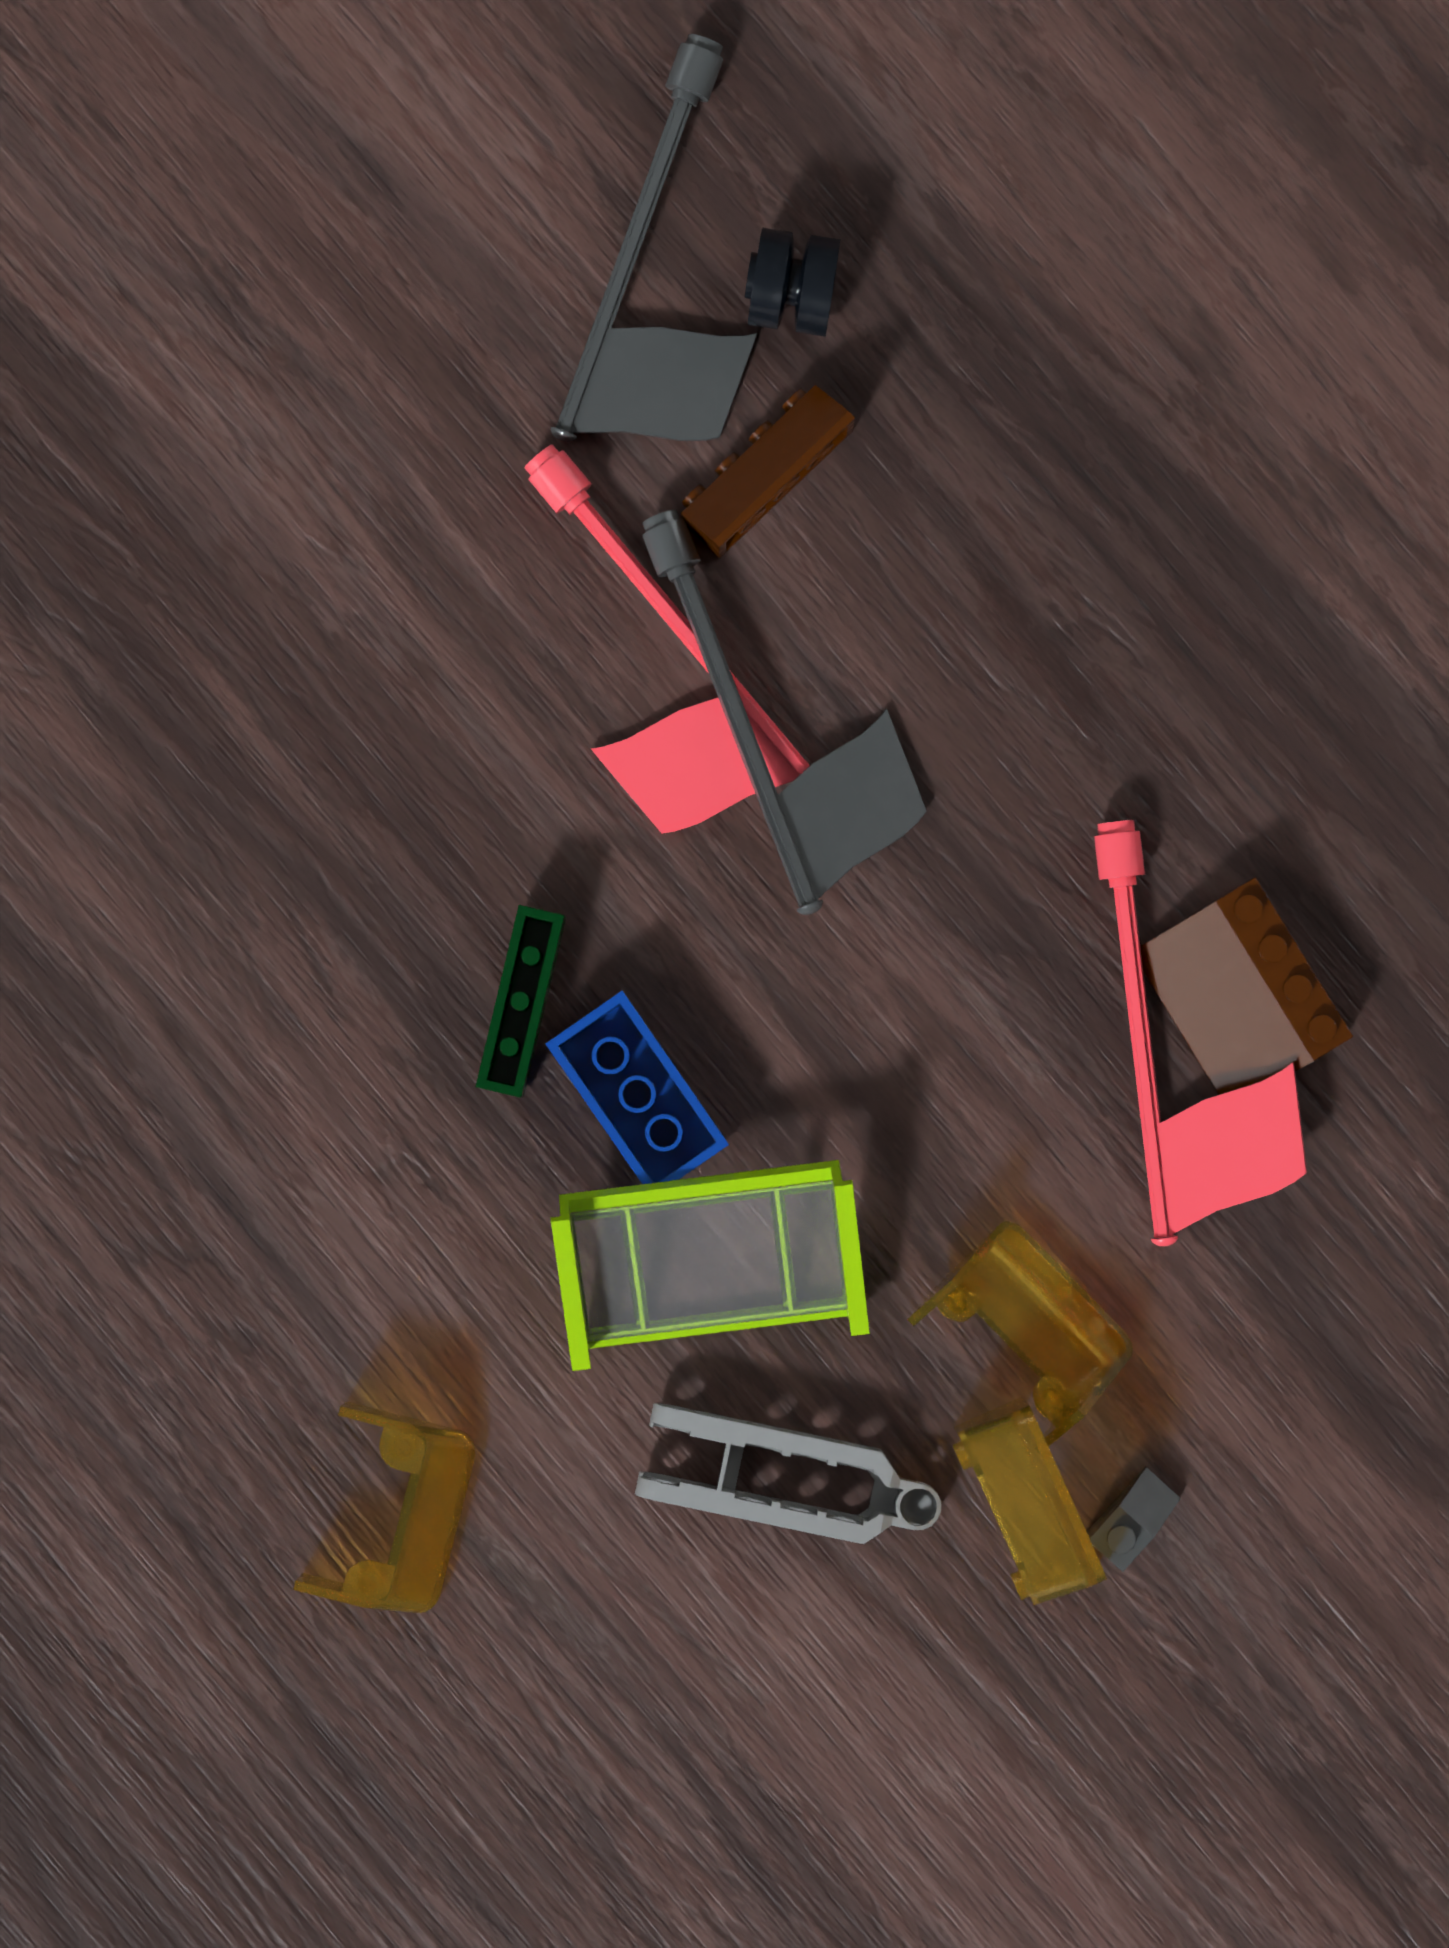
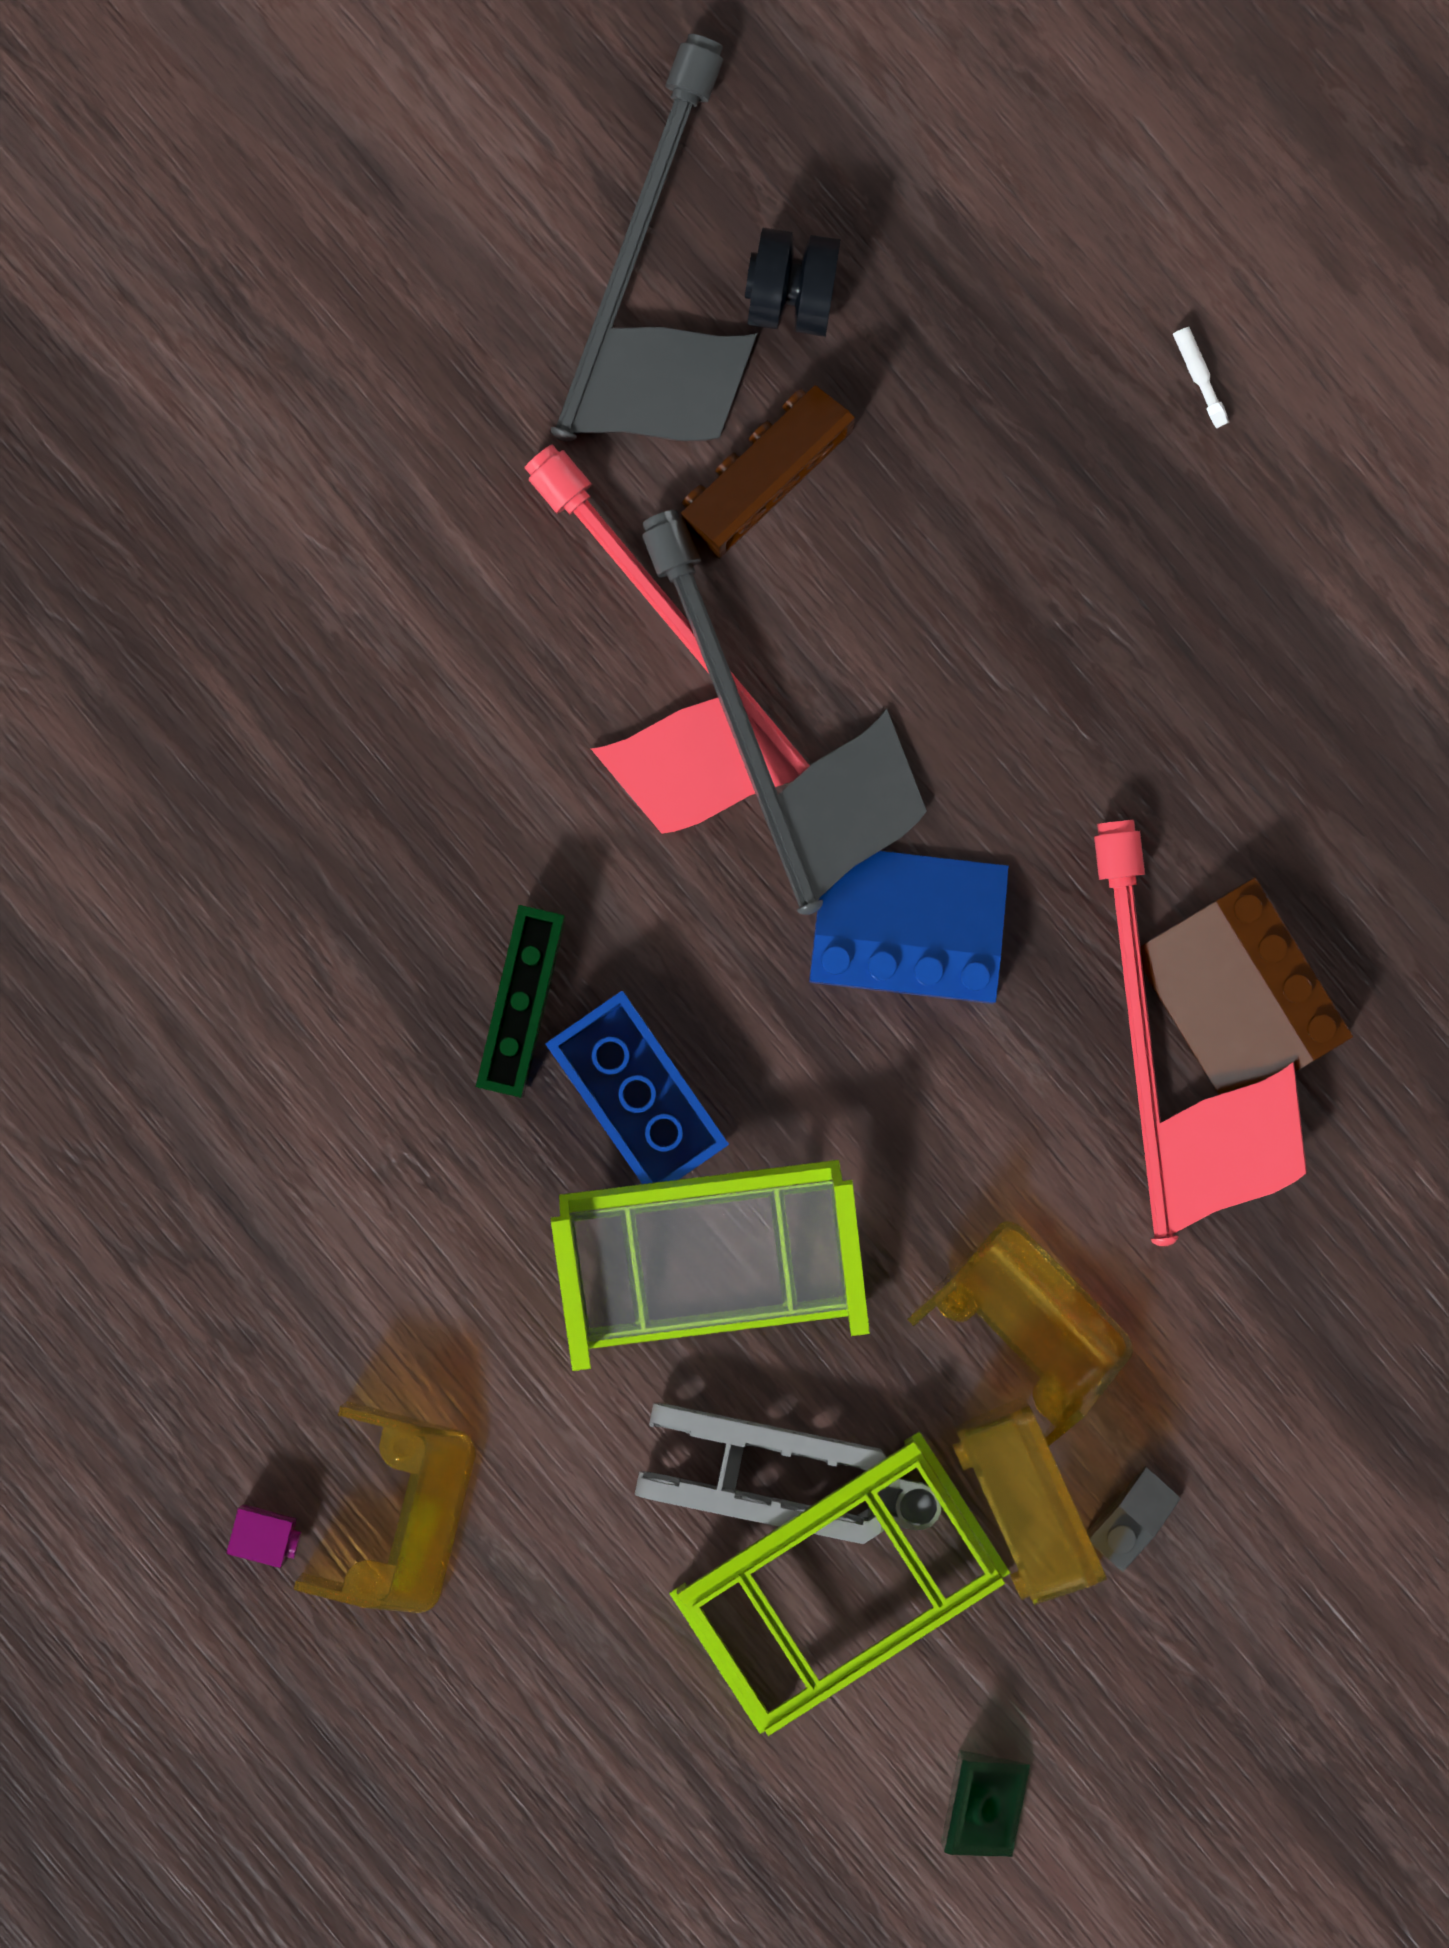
(263, 1536): none -> magenta brick
(862, 1488): none -> lime piece
(913, 927): none -> blue slope
(984, 1805): none -> clear green slope
(1200, 375): none -> white piece

